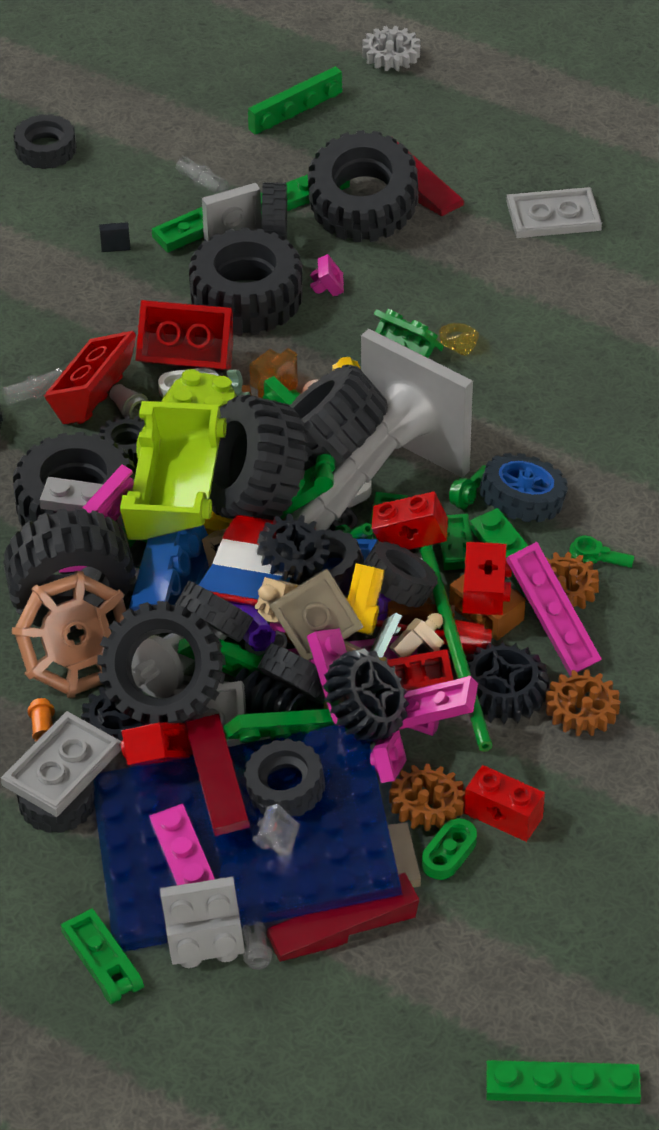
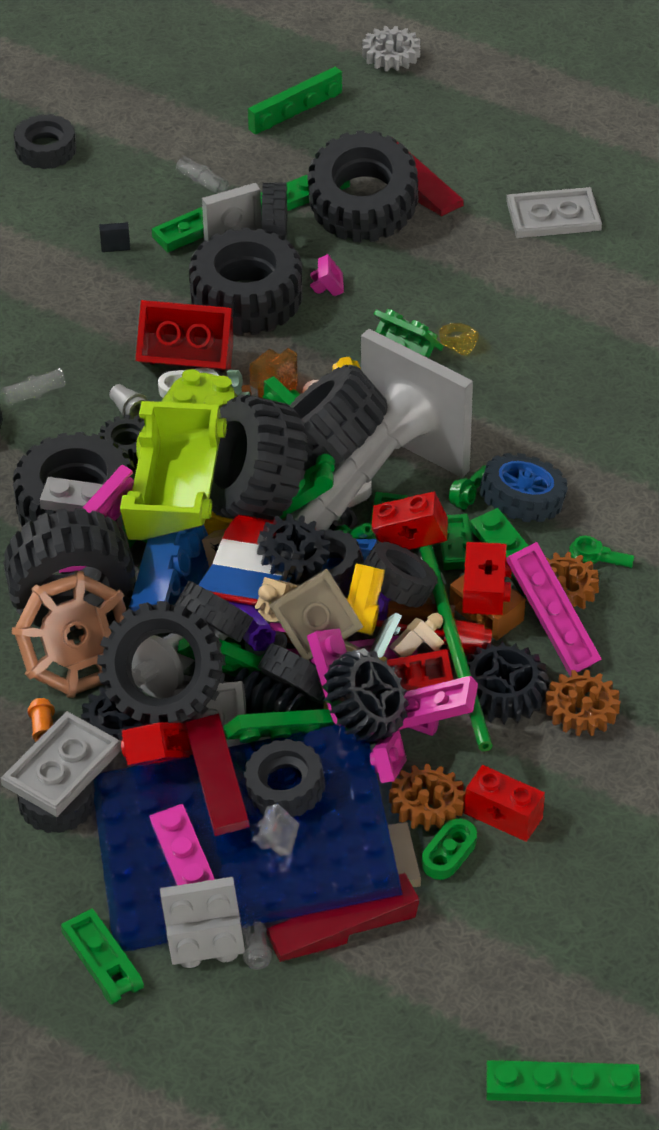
(90, 376): red slope -> none

